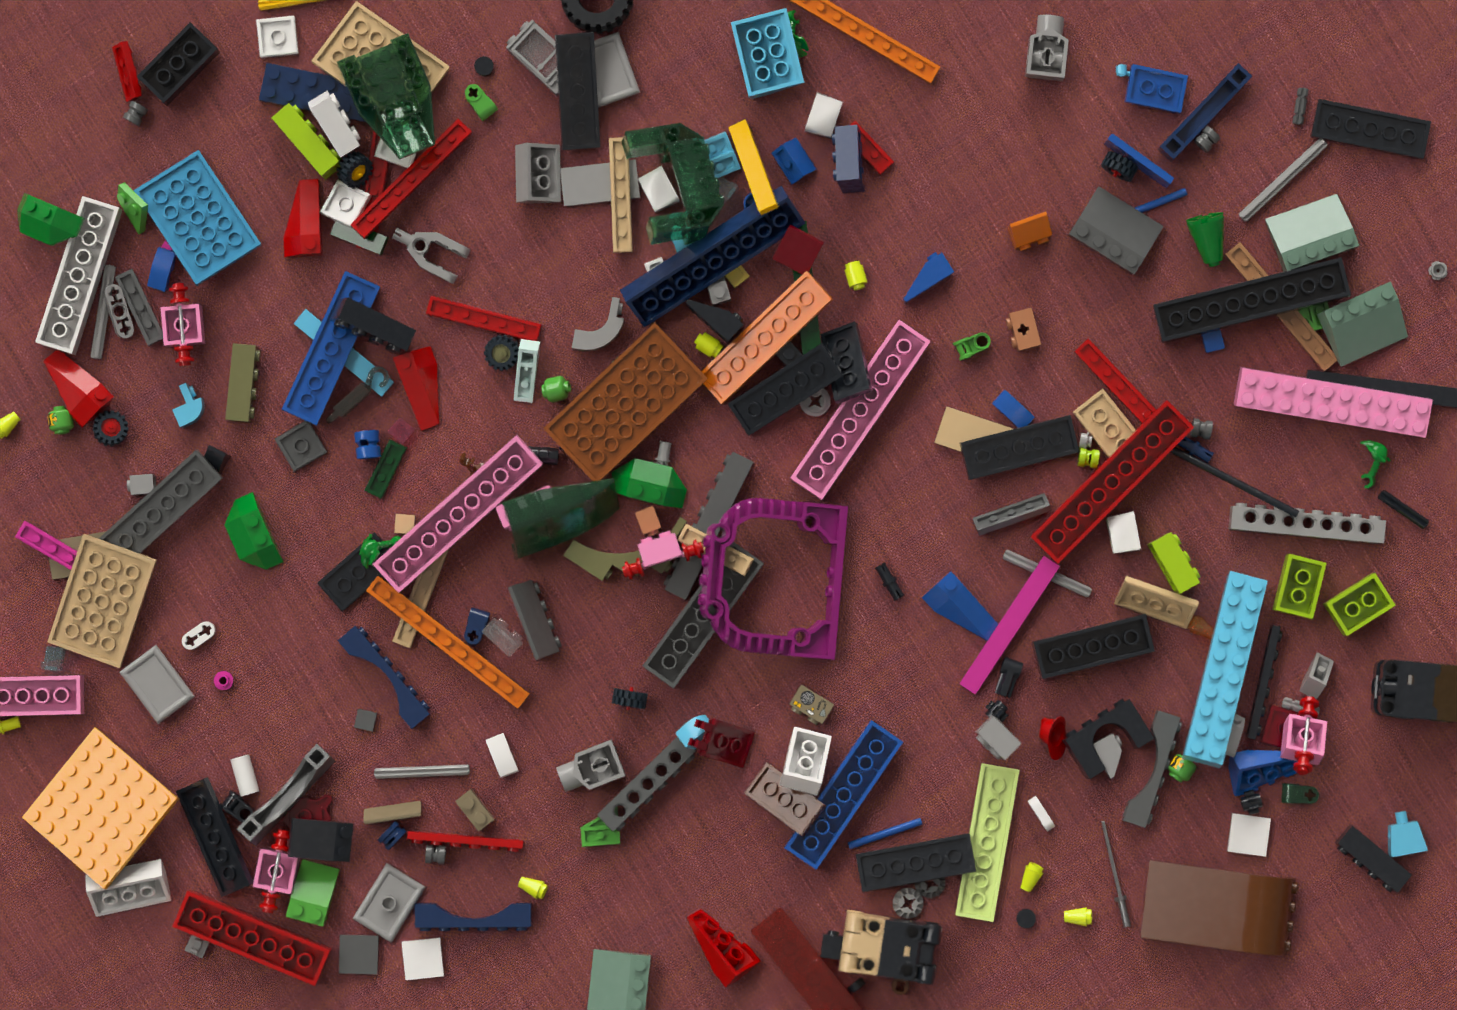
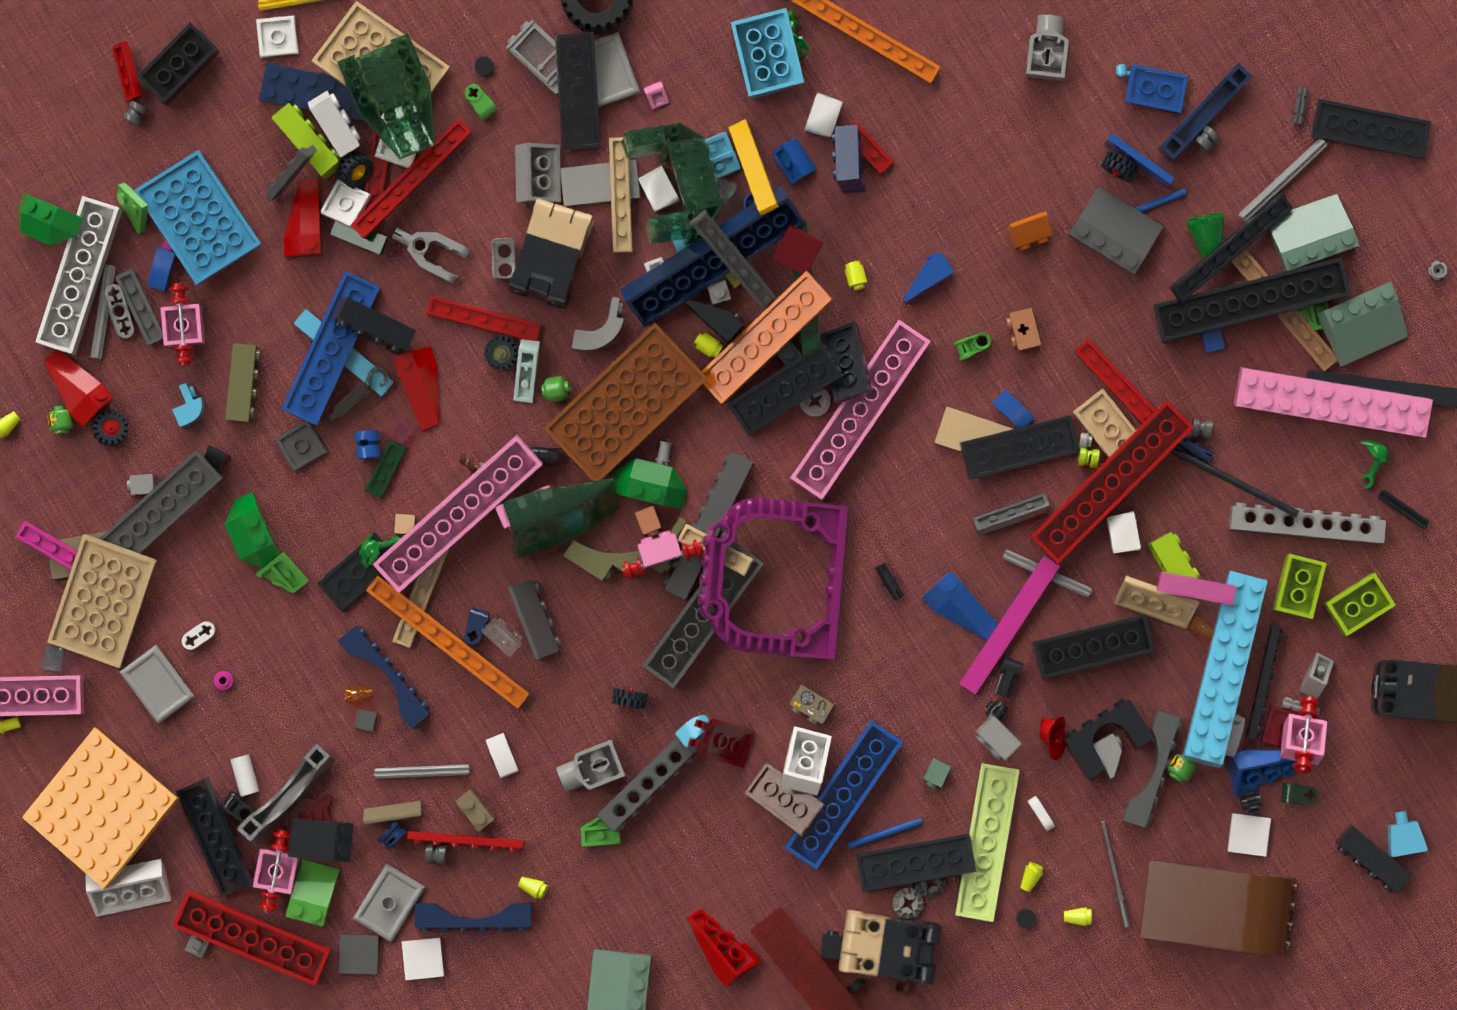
(283, 573): none -> bright green wing
(287, 176): none -> dark grey plate
(357, 693): none -> clear orange cone
(500, 260): none -> white piece
(551, 253): none -> black piece
(656, 95): none -> bright pink slope
(733, 260): none -> dark grey tile
(936, 773): none -> sand green brick
(1196, 588): none -> dark pink tile
(1231, 247): none -> black tile

